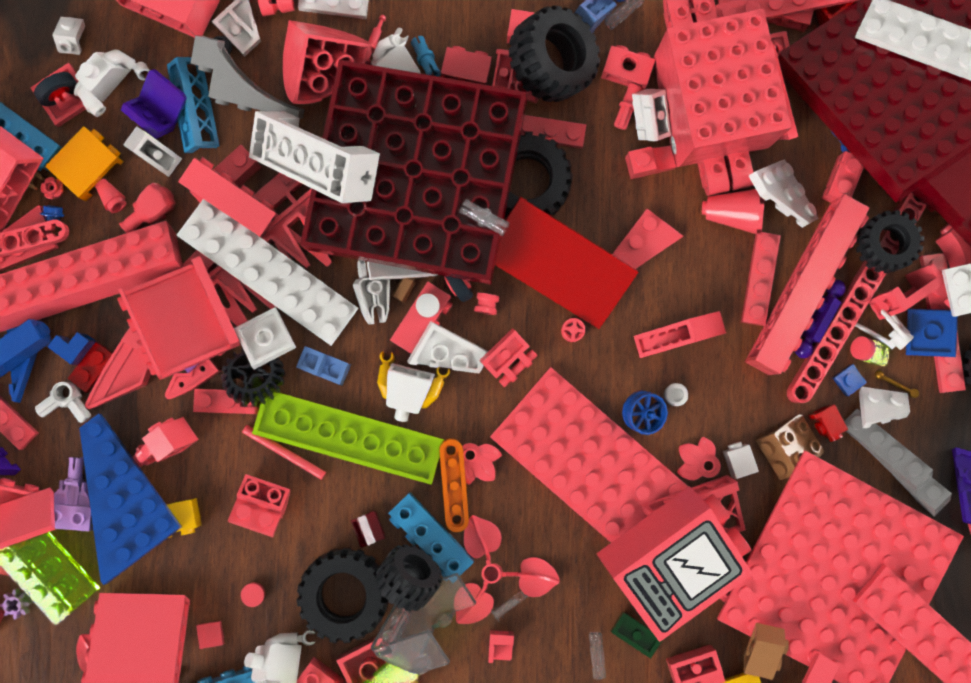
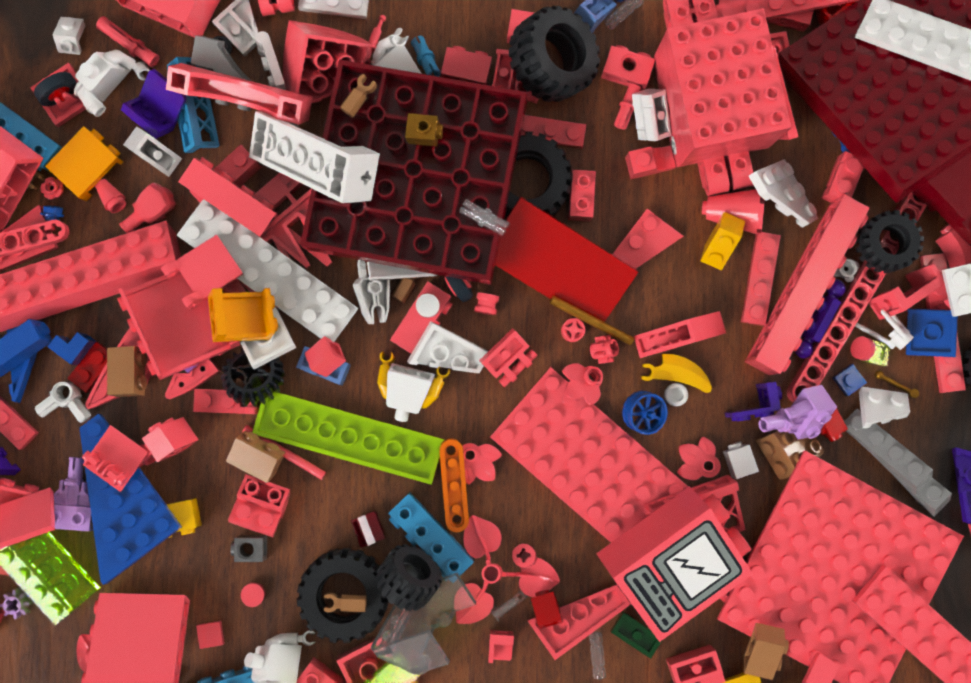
(115, 458): none -> coral hinge
(126, 371): none -> medium nougat brick
(135, 47): none -> coral pin
(204, 269): none -> coral flag
(210, 84): none -> coral arch
(241, 315): none -> light orange panel
(255, 456): none -> brick
(259, 544): none -> flat silver brick
(269, 60): none -> white plate
(325, 357): none -> coral panel
(347, 603): none -> medium nougat bar
(357, 96): none -> medium nougat bar
(423, 129): none -> pearl gold brick
(528, 556): none -> coral wheel
(546, 609): none -> red brick
(580, 383): none -> coral plate
(581, 620): none -> coral wing
(582, 195): none -> coral brick
(591, 320): none -> pearl gold bar
(604, 349): none -> coral gear
(680, 370): none -> yellow piece
(722, 241): none -> yellow brick
(768, 396): none -> dark purple bracket
(805, 416): none -> lavender brick
(848, 275): none -> white plate

